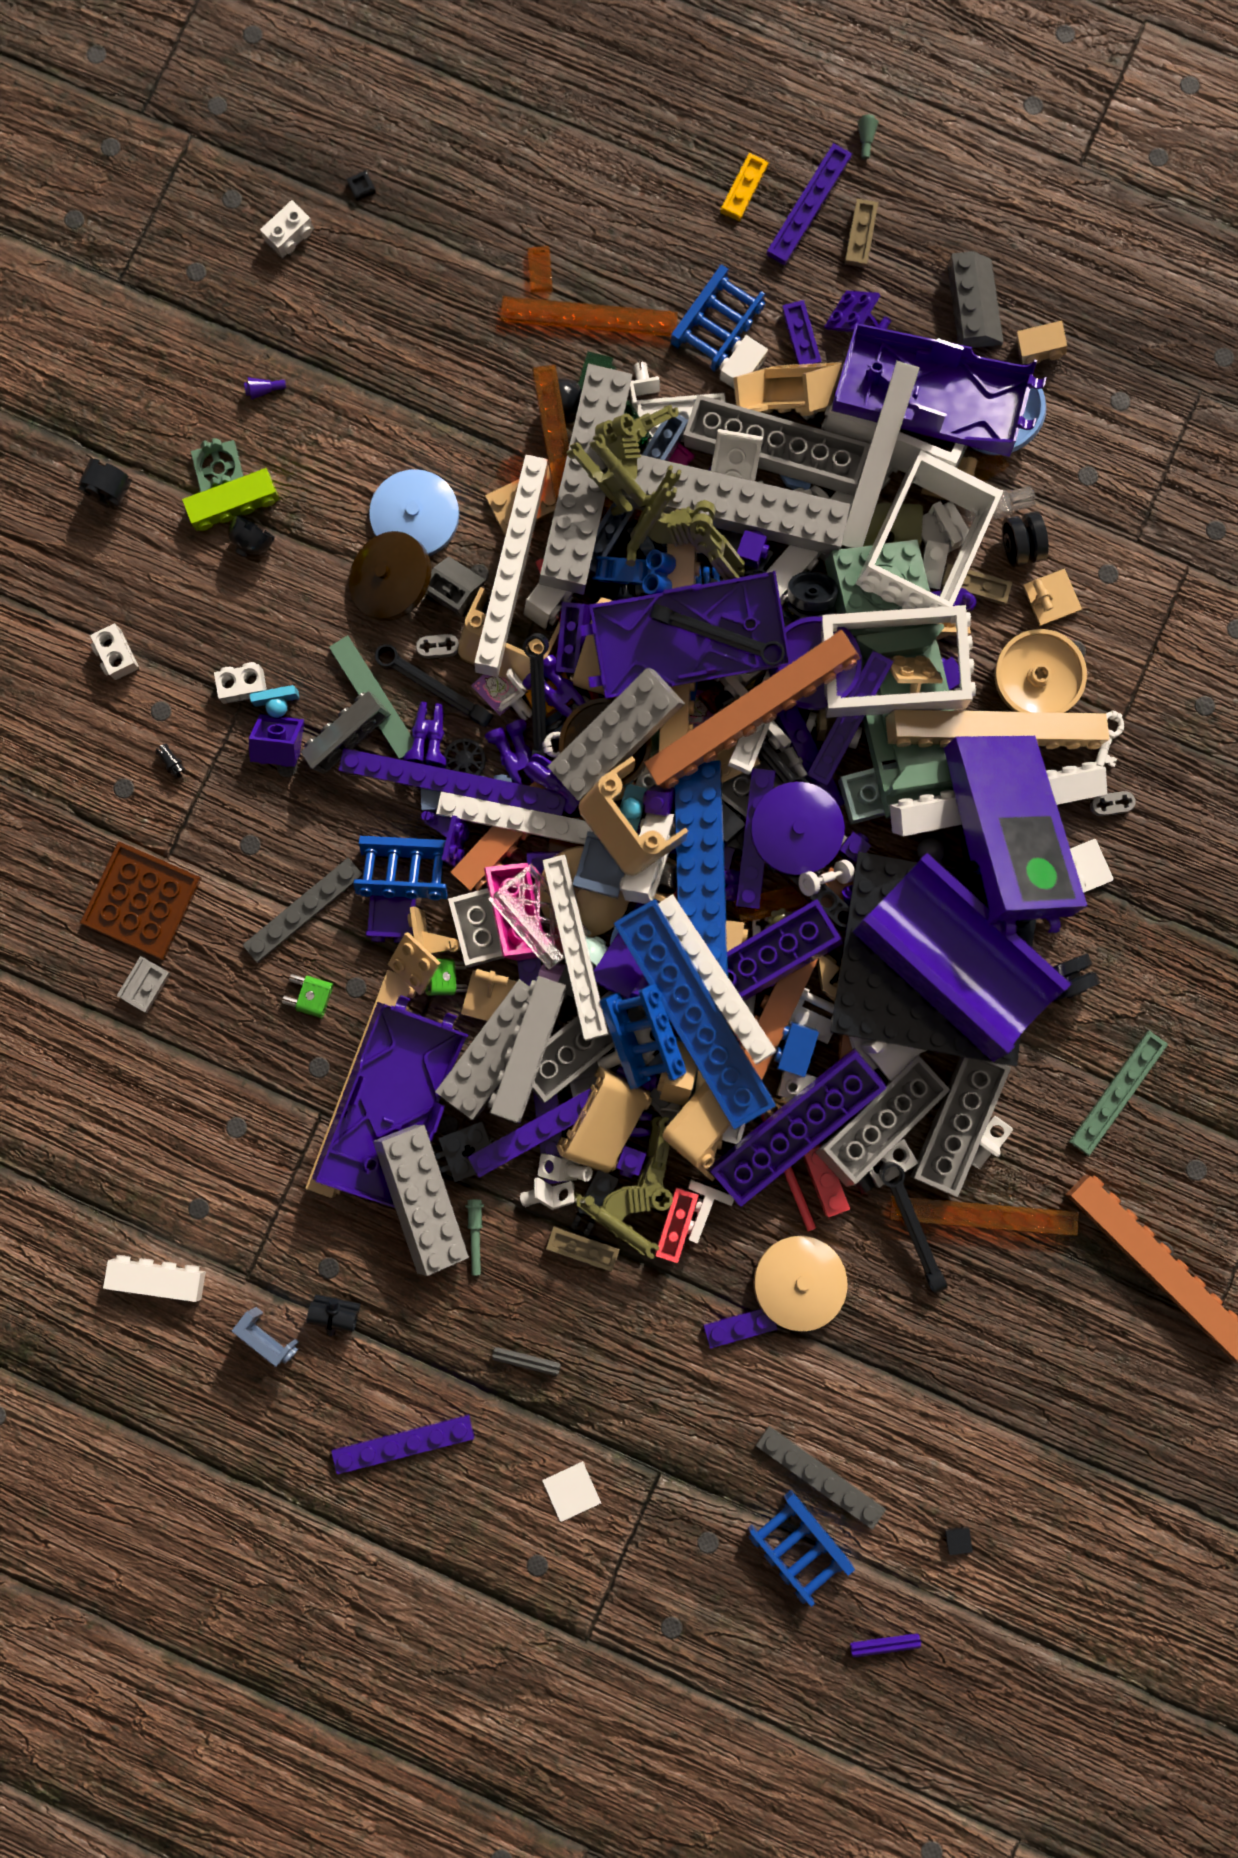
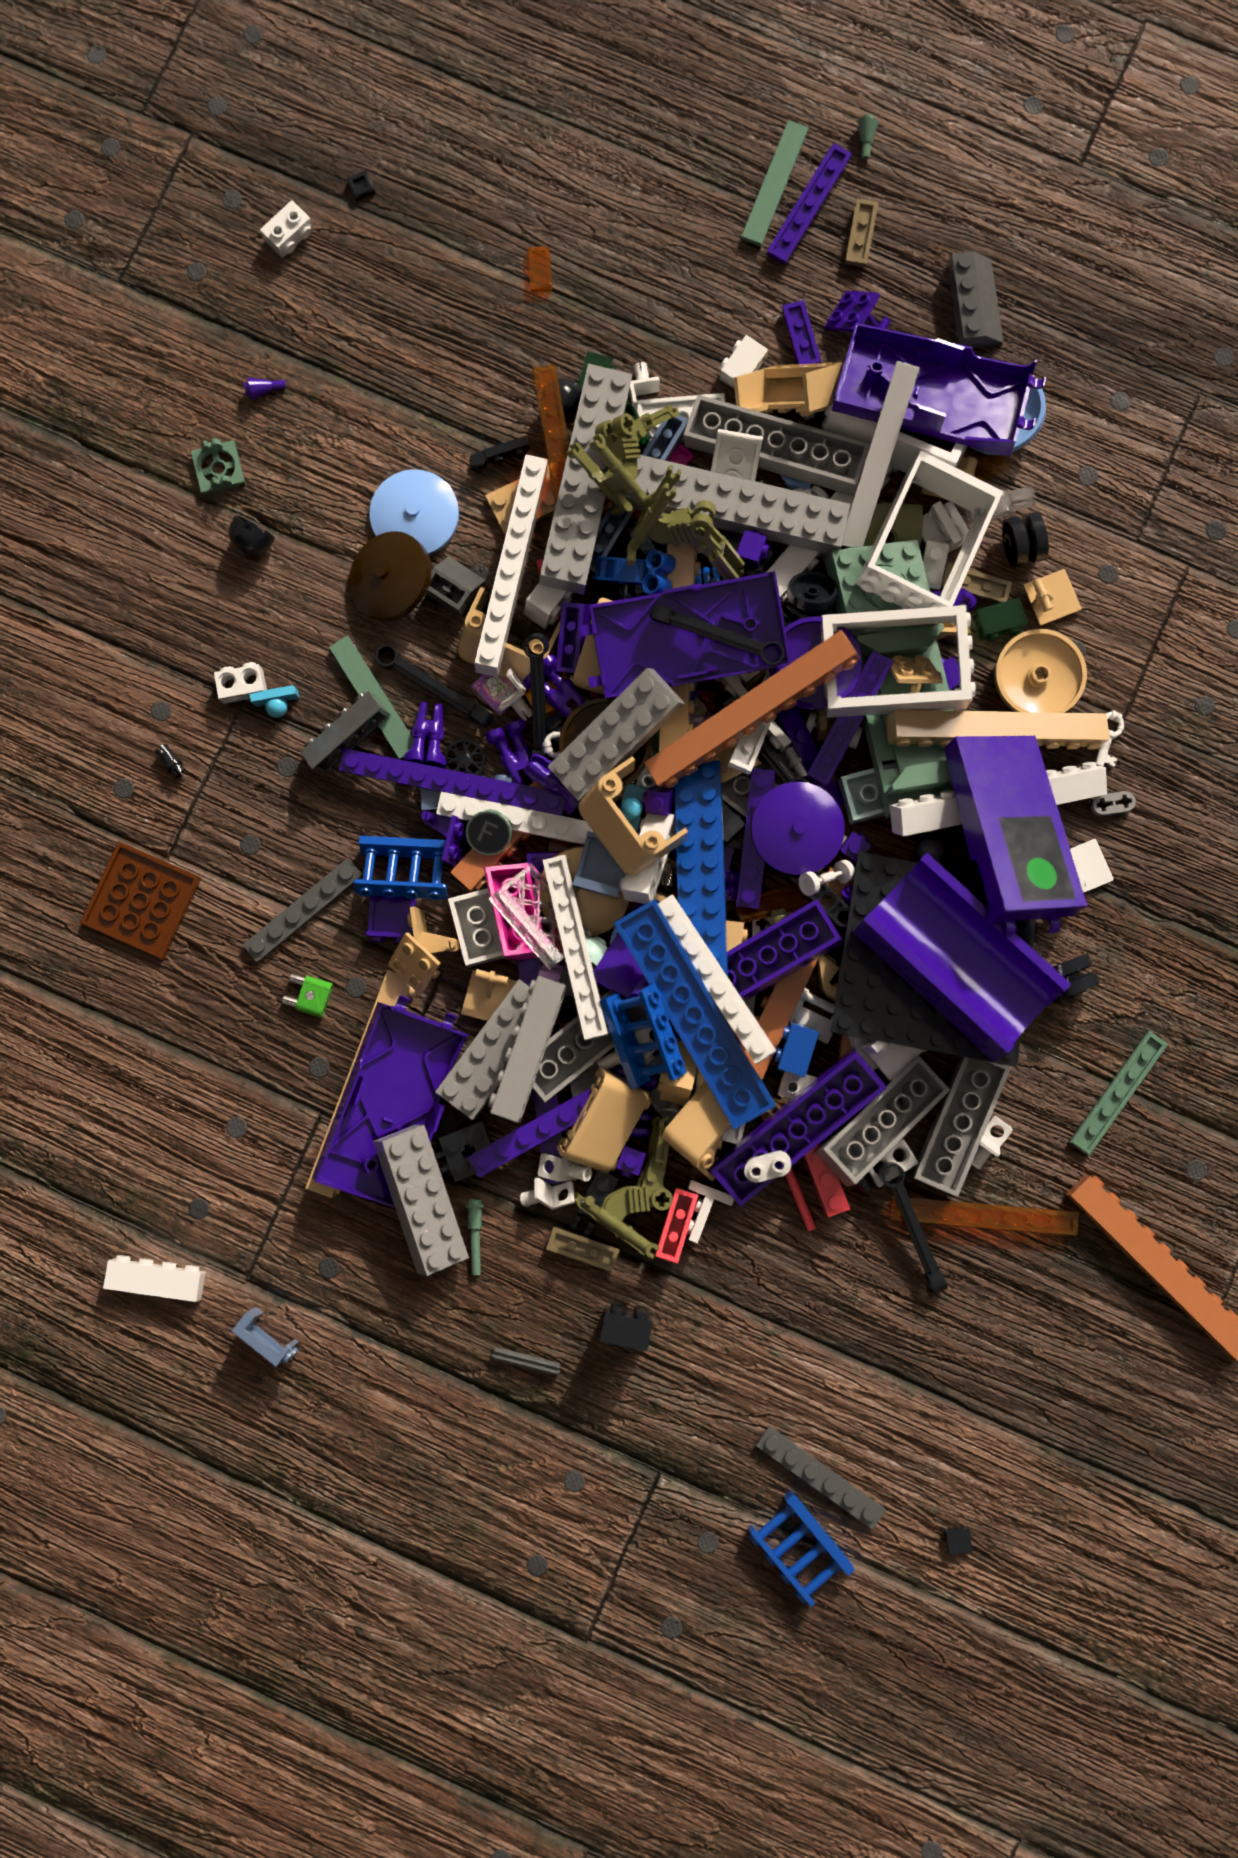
(104, 483): black brick -> none
(117, 650): white brick -> none
(143, 984): light grey plate -> none
(231, 499): lime brick -> none
(276, 740): dark purple slope -> none
(333, 1314): black pin -> none
(403, 1444): dark purple plate -> none
(437, 640): light grey beam -> none
(444, 979): bright green piece -> none
(489, 832): none -> black tile
(498, 453): none -> black hinge
(571, 1491): white sticker -> none
(588, 316): clear orange plate -> none
(626, 1327): none -> black brick
(708, 299): blue fence -> none
(738, 1327): dark purple plate -> none
(744, 187): yellow tile -> none
(766, 1164): none -> white plate
(774, 183): none -> sand green tile
(800, 1283): tan dish -> none
(885, 1645): dark purple axle -> none
(1000, 620): none -> clear green brick
(1042, 343): tan brick -> none

